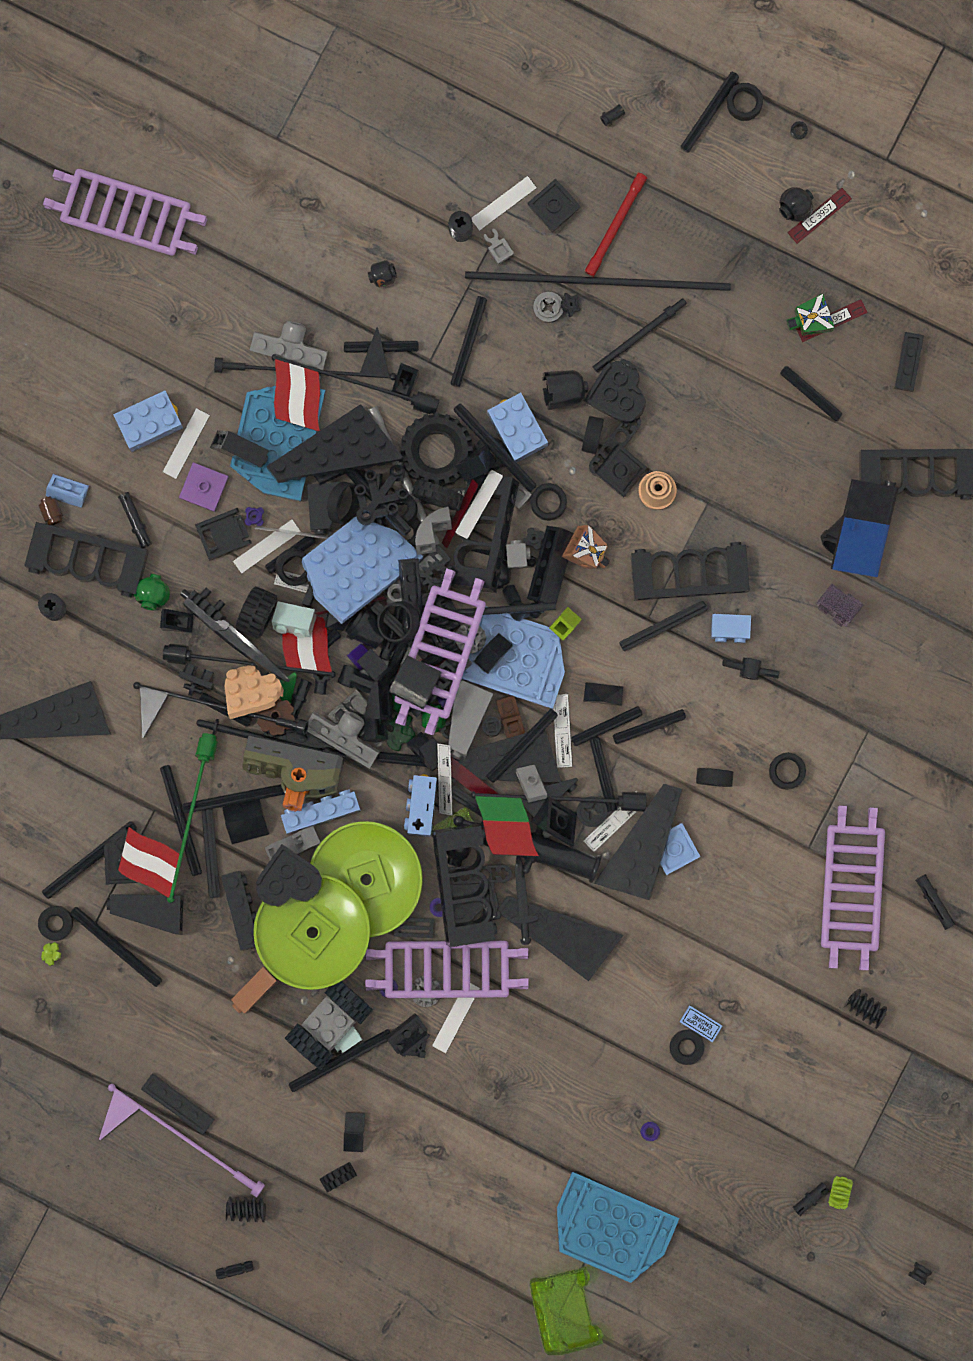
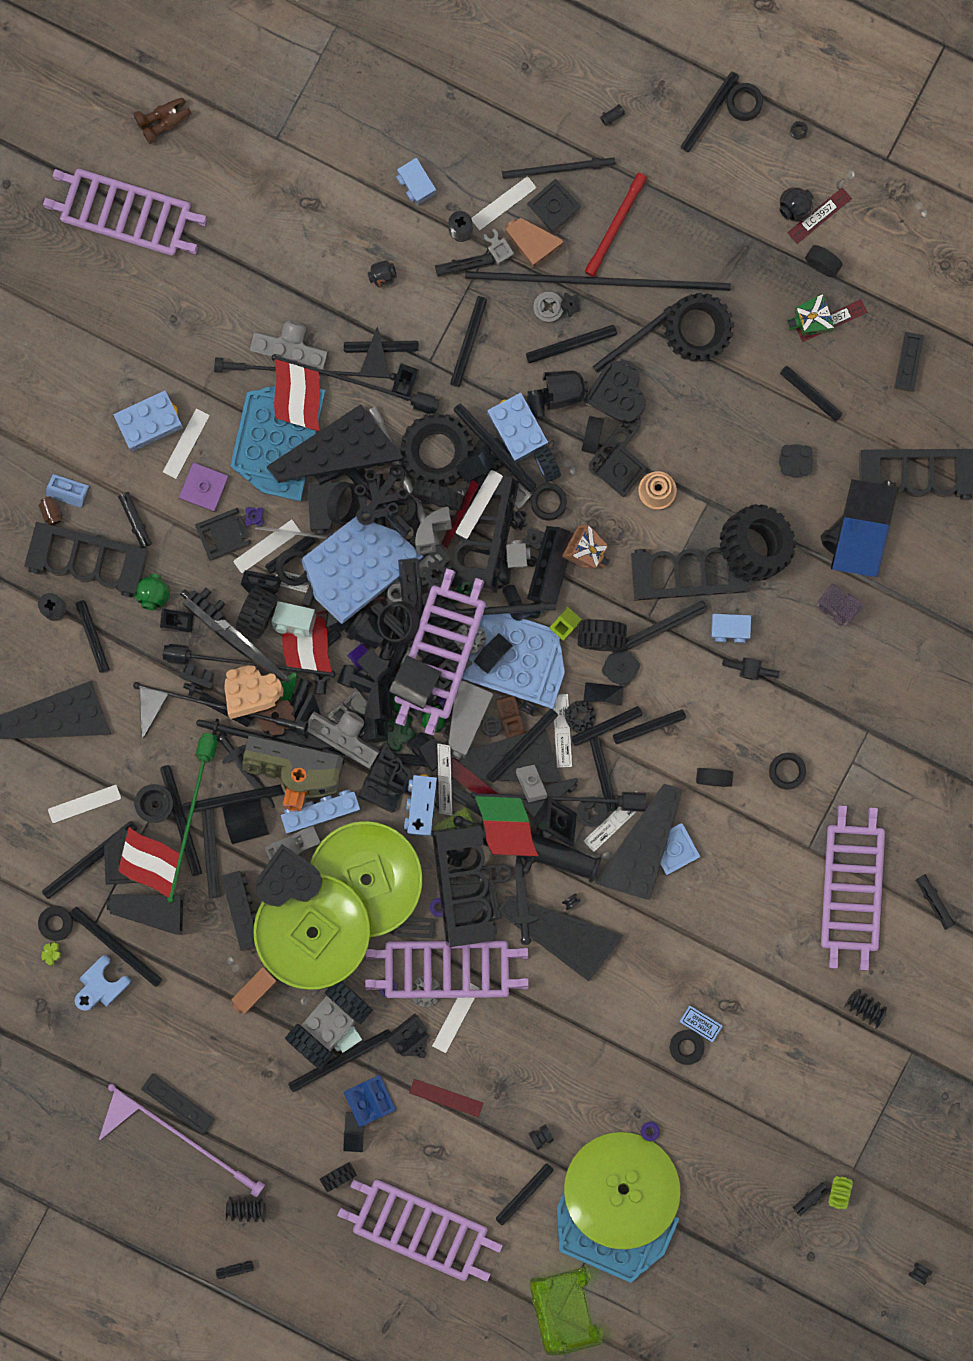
(84, 803): none -> white sticker
(92, 636): none -> black axle
(97, 987): none -> light blue piece
(145, 799): none -> black piece
(165, 113): none -> reddish brown piece
(234, 754): none -> black sword
(239, 448): black slope -> none
(267, 582): none -> black slope
(309, 706): none -> black slope
(369, 1101): none -> blue slope
(385, 780): none -> black slope
(410, 1251): none -> lavender bar
(416, 181): none -> light blue brick
(446, 1098): none -> dark red sticker
(462, 589): none -> dark green pin
(486, 259): none -> black pin
(518, 520): none -> black plant
(524, 1194): none -> black axle
(528, 708): none -> black bush
(532, 241): none -> nougat slope
(536, 402): none -> black cone
(540, 1137): none -> black wheel
(547, 464): none -> black wheel
(571, 343): none -> black axle
(571, 901): none -> black bush
(577, 724): none -> black gear
(595, 163): none -> black bar
(602, 635): none -> black tyre
(615, 1218): none -> lime dish
(620, 667): none -> black piece
(720, 318): none -> black tyre
(773, 530): none -> black tyre
(796, 460): none -> black piece
(823, 261): none -> black tyre

